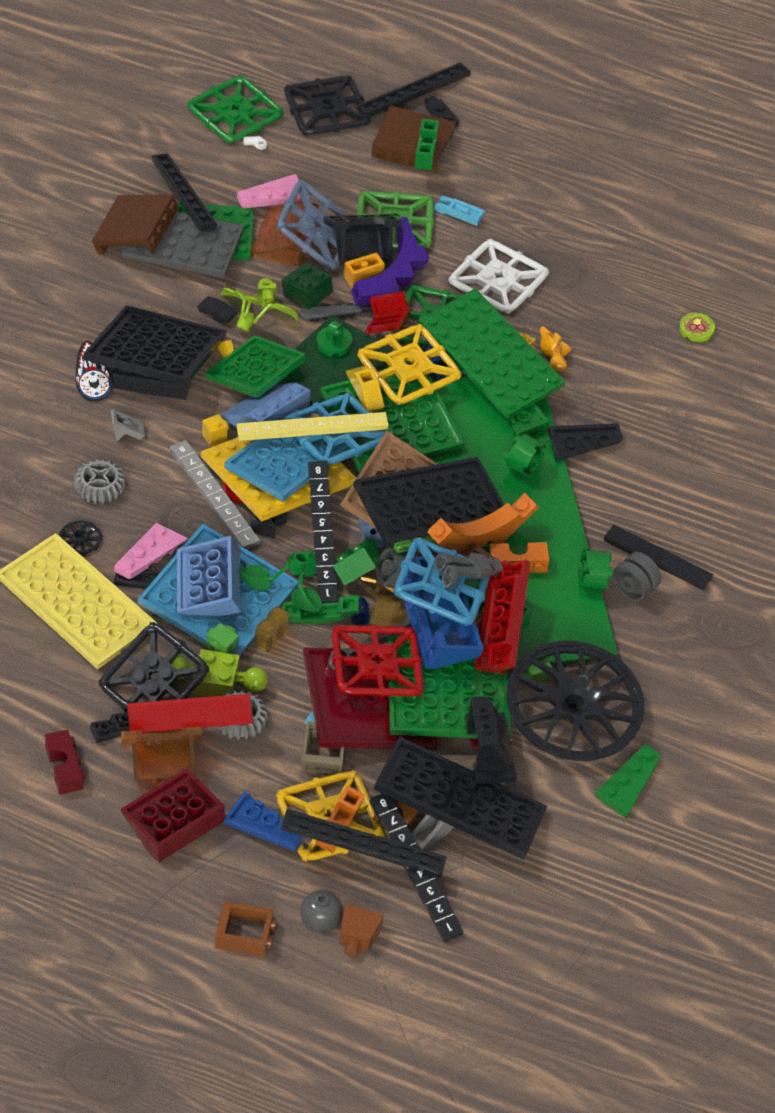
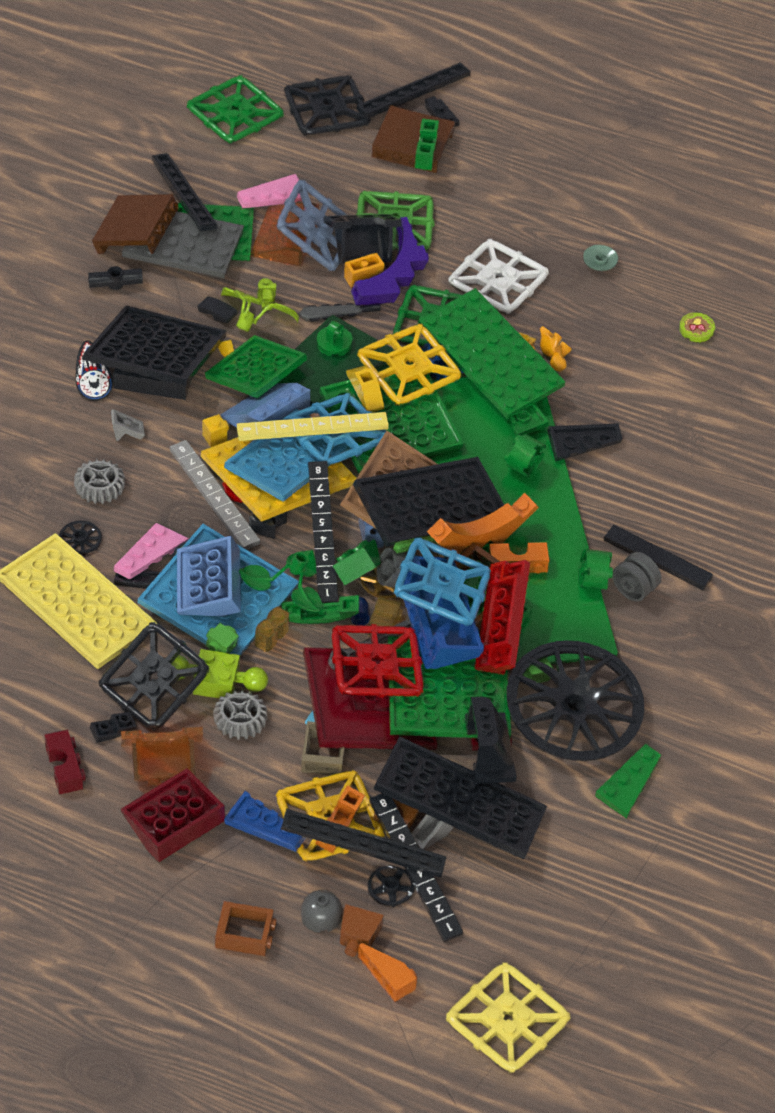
(115, 278): none -> black piece
(191, 712): red slope -> none
(256, 141): white arm -> none
(307, 285): dark green brick -> none
(389, 312): red plate -> none
(389, 972): none -> orange slope
(390, 885): none -> black wheel
(460, 210): medium azure hinge -> none
(474, 565): dark grey piece -> none
(504, 1005): none -> light yellow plate
(600, 257): none -> sand green dish

